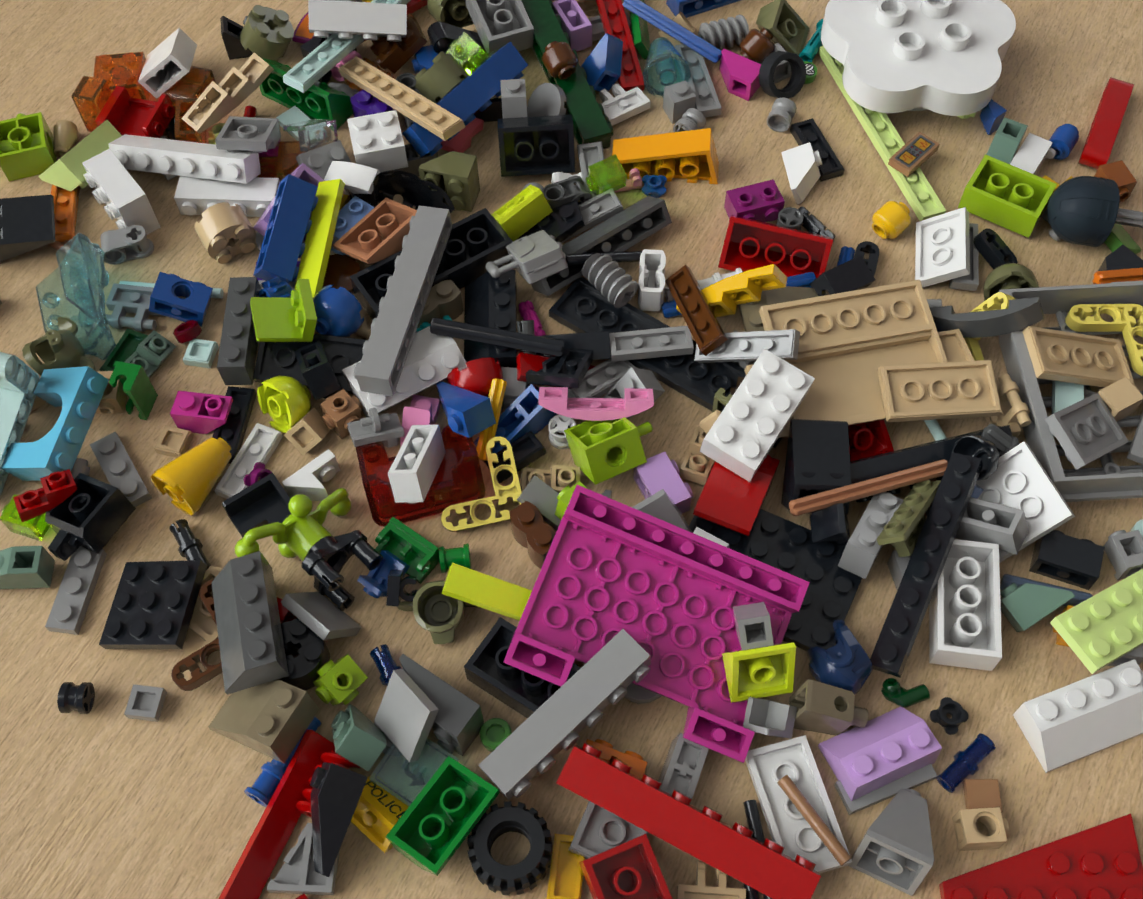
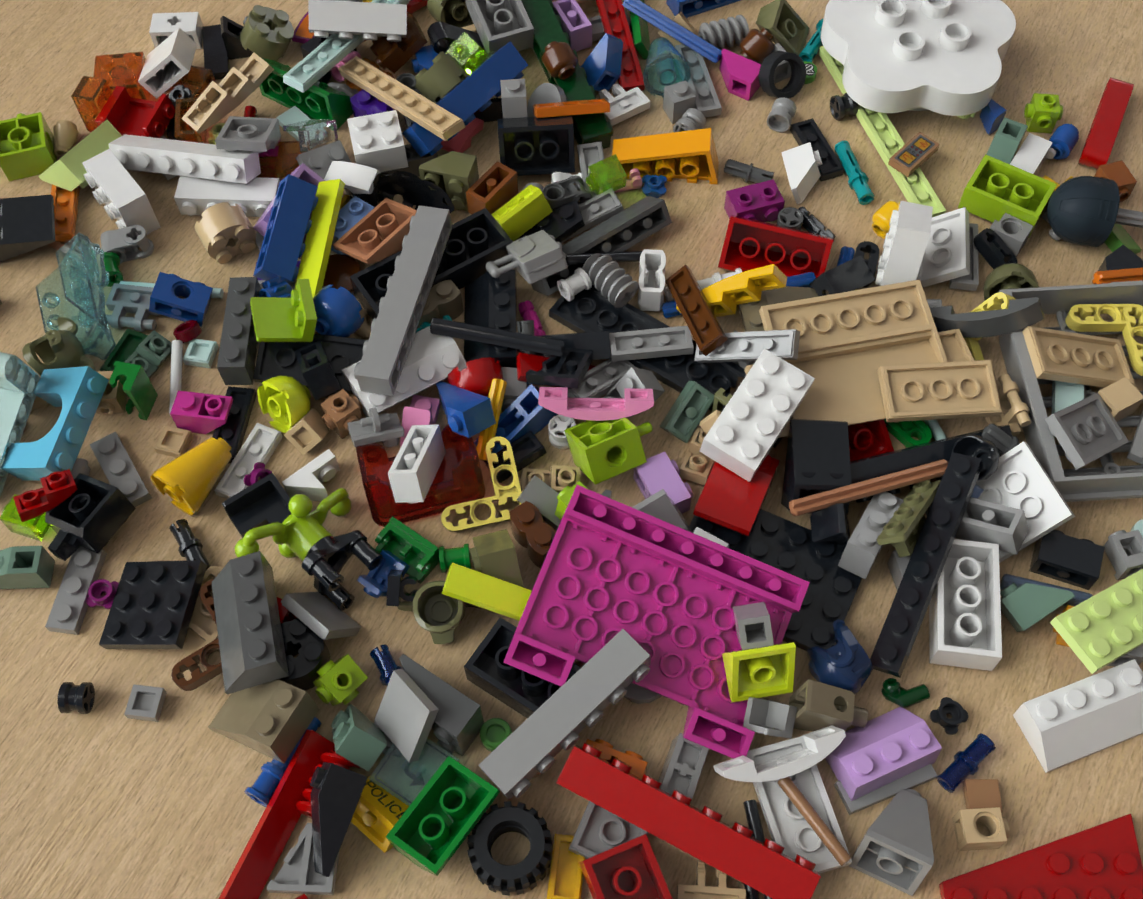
(95, 591): none -> magenta plate
(112, 263): none -> green bush
(166, 23): none -> white brick
(176, 370): none -> white bar
(179, 90): none -> black plate
(215, 52): none -> black tile
(492, 189): none -> dark orange brick
(496, 557): none -> olive brick
(571, 108): none -> orange tile
(574, 284): none -> white bush
(687, 411): none -> sand green slope
(747, 172): none -> dark grey axle
(818, 746): none -> white slope
(842, 106): none -> black wheel
(857, 179): none -> teal pin
(904, 244): none -> white brick
(906, 430): none -> green plate
(1012, 231): none -> light grey brick
(1043, 113): none -> lime brick

